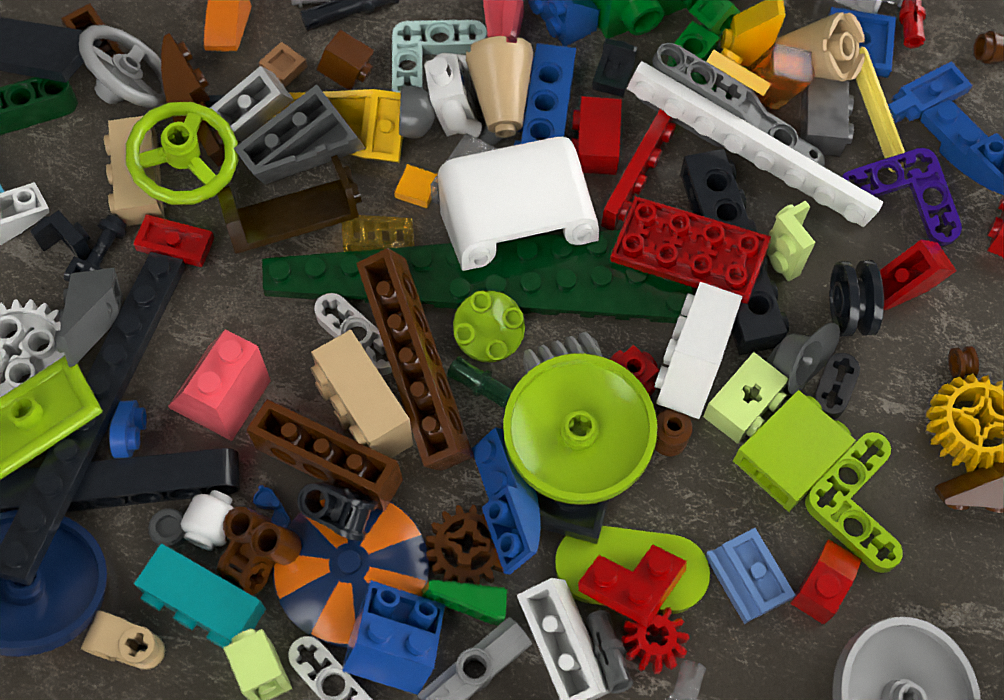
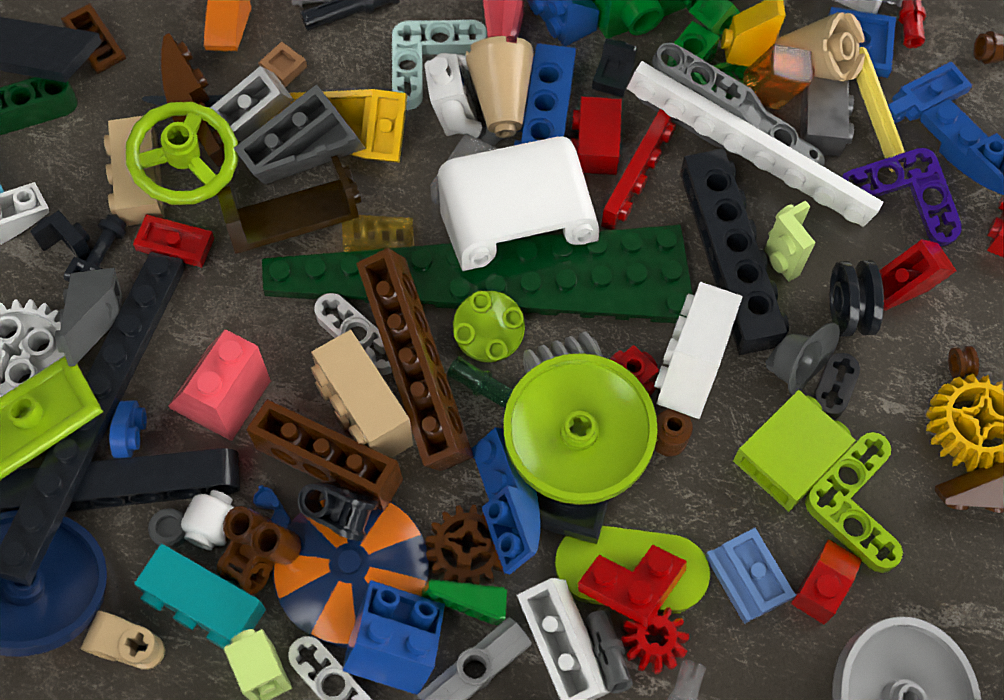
(121, 75): light grey piece -> none
(346, 60): reddish brown brick -> none
(415, 112): dark grey hair -> none
(415, 186): light orange tile -> none
(690, 248): red tile -> none
(729, 407): yellowish green brick -> none
(730, 64): yellow wing -> none

